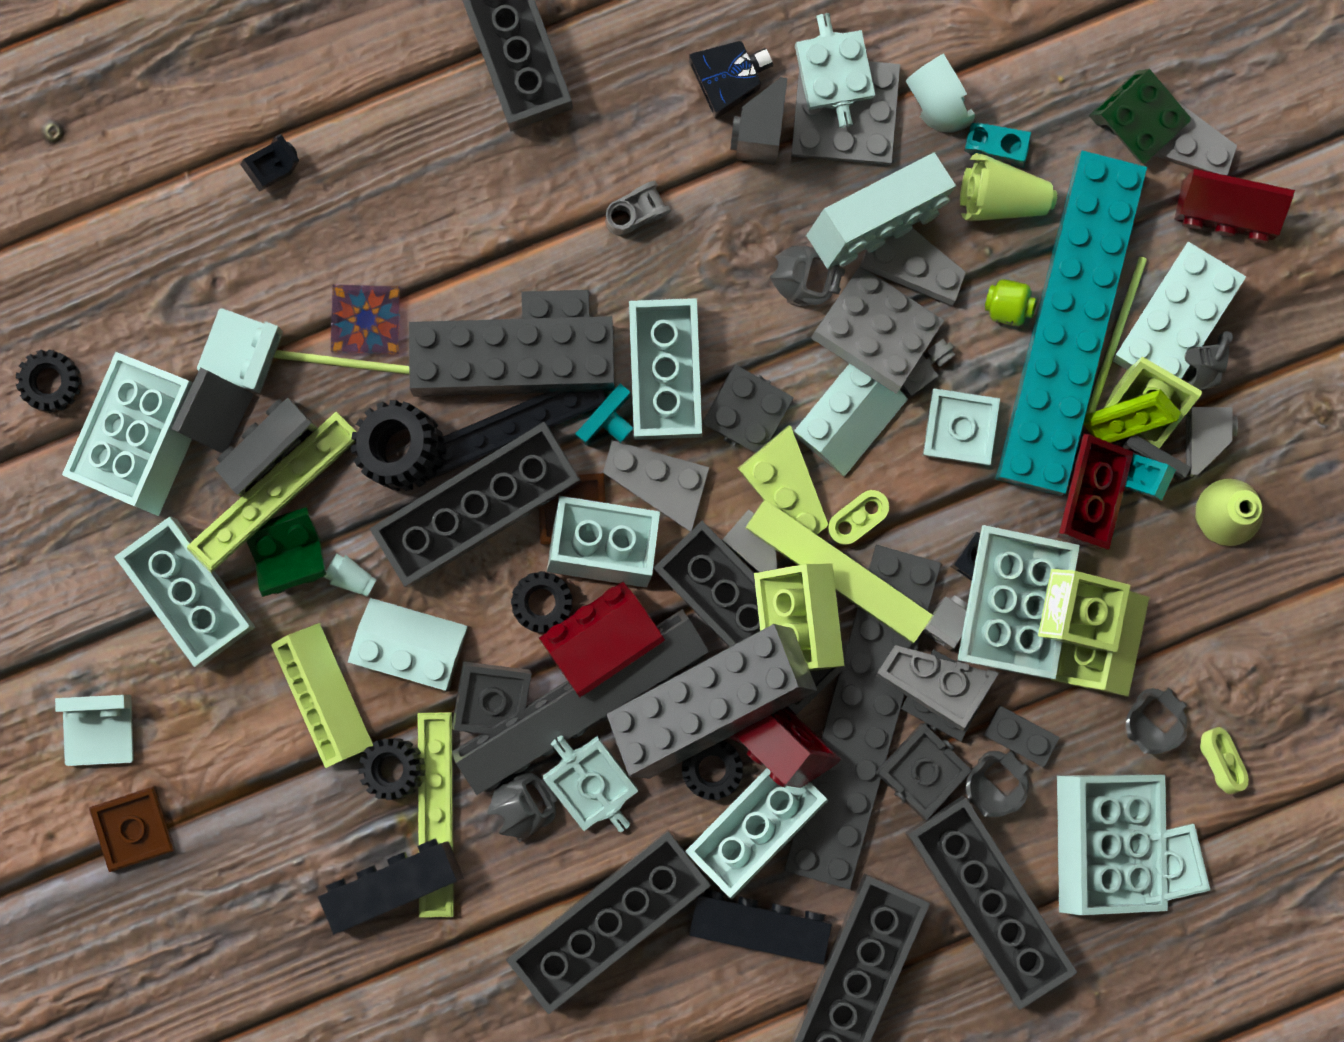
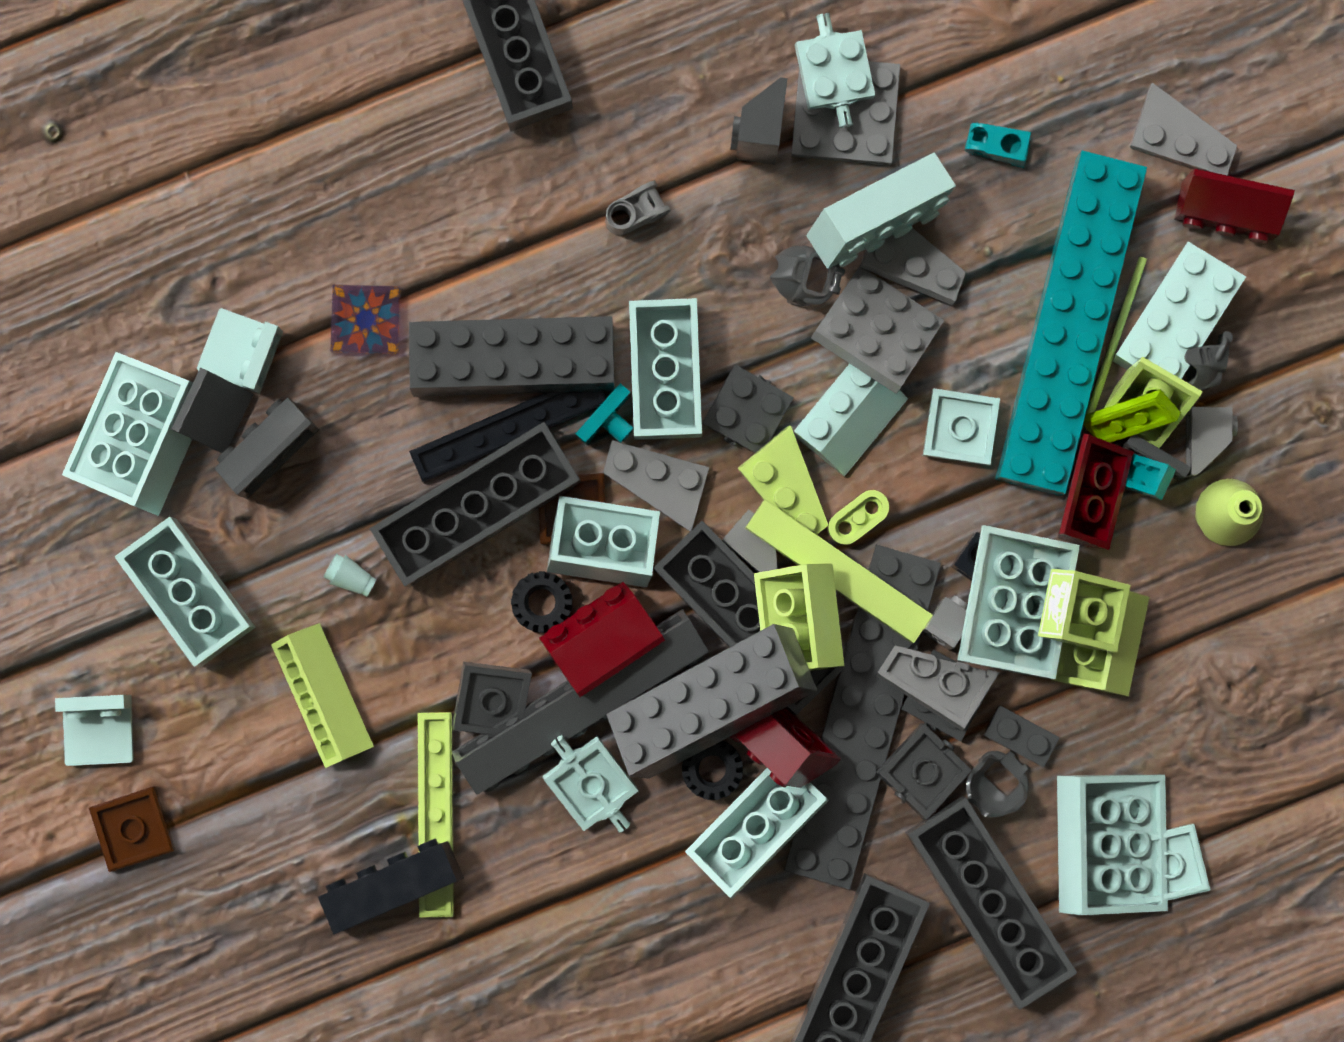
(28, 381): black tyre -> none
(271, 163): black bracket -> none
(272, 493): yellowish green tile -> none
(287, 552): dark green bracket -> none
(341, 362): yellowish green axle -> none
(372, 769): black tyre -> none
(376, 432): black tyre -> none
(408, 644): light aqua slope -> none
(518, 808): dark grey helmet -> none
(555, 304): dark grey plate -> none
(608, 922): dark grey brick -> none
(728, 74): black torso -> none
(759, 927): black brick -> none
(923, 372): light grey plate -> none
(940, 96): light aqua brick -> none
(1003, 192): yellowish green cone -> none
(1010, 302): lime head -> none
(1142, 115): dark green bracket -> none
(1145, 733): dark grey helmet -> none
(1224, 760): yellowish green plate -> none

